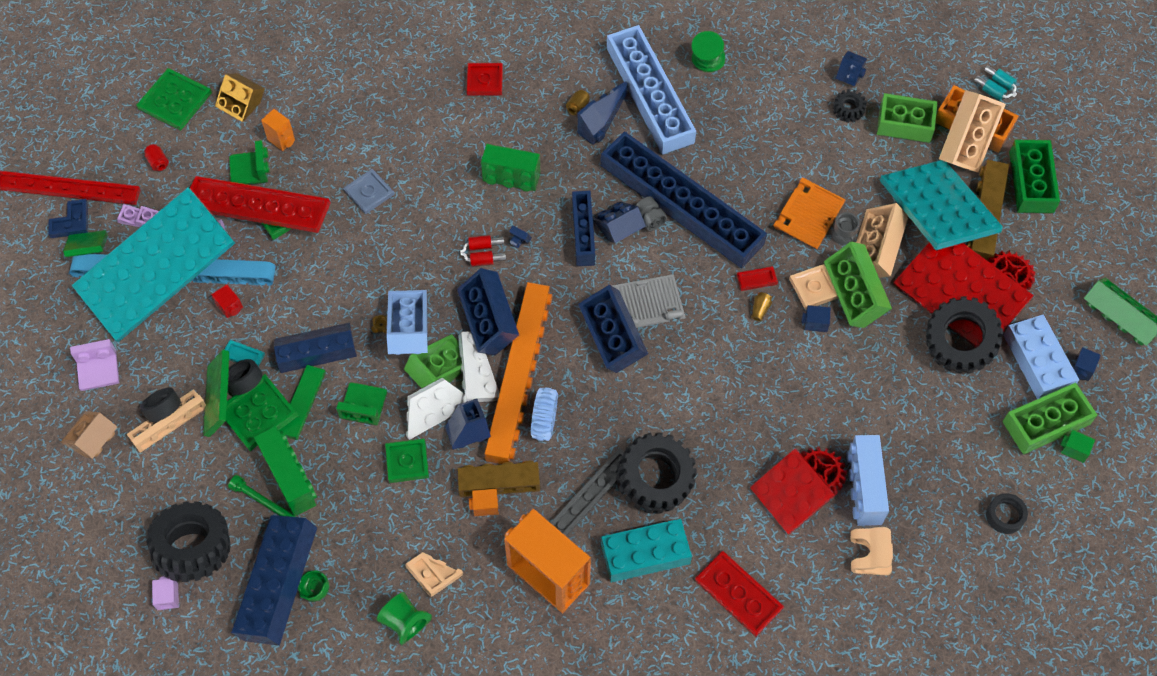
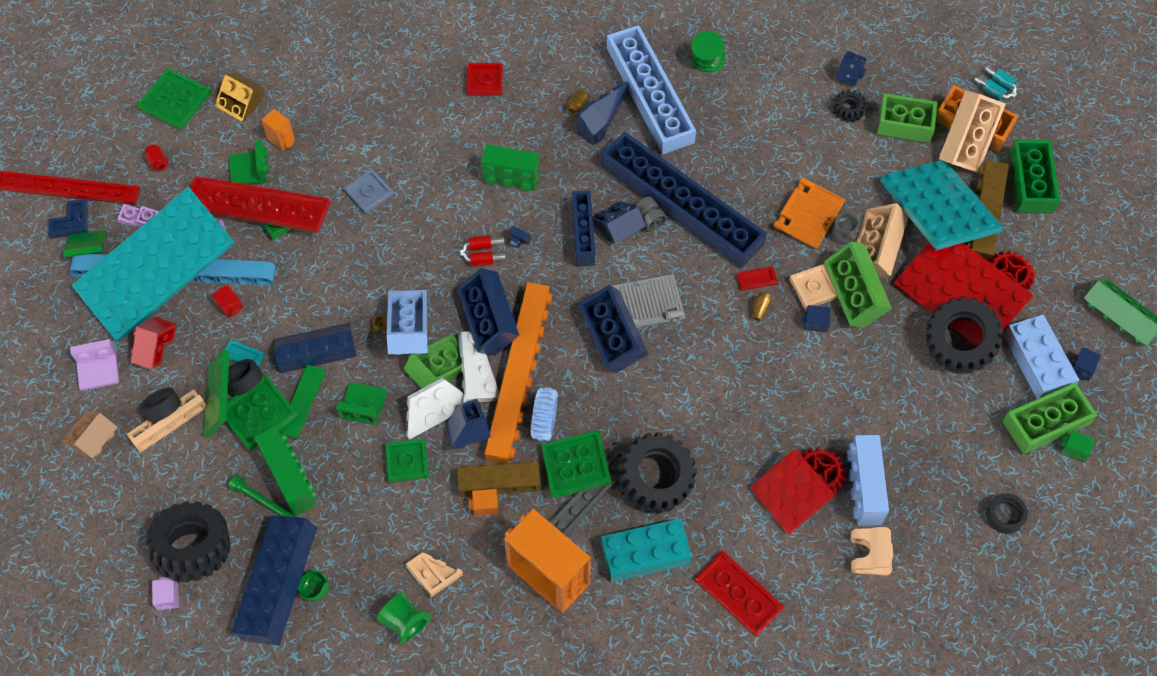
(150, 341): none -> red brick
(576, 464): none -> green plate

